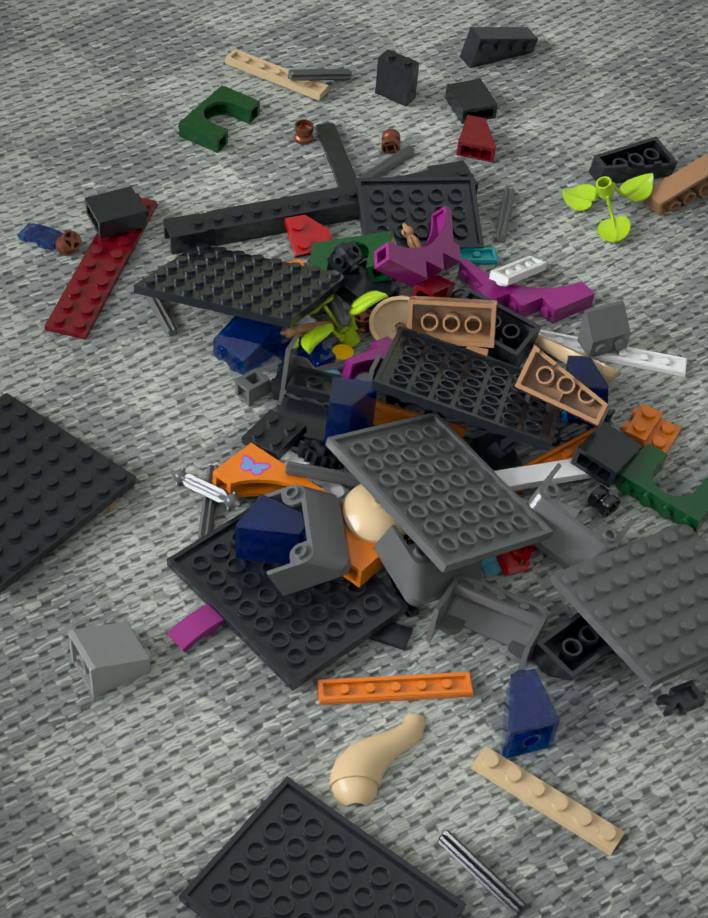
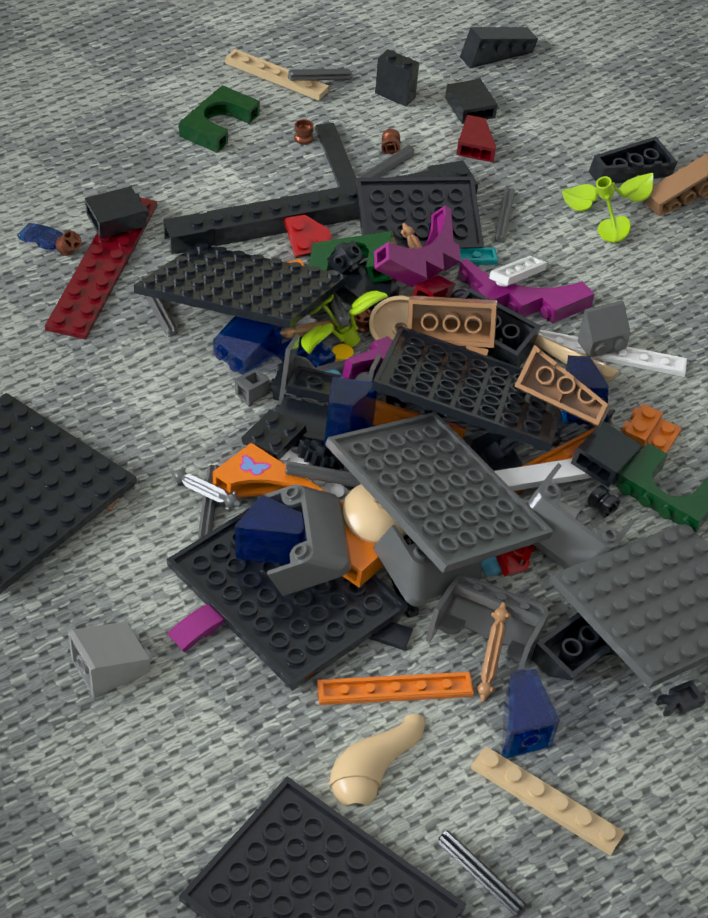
(493, 652): none -> medium nougat wheel

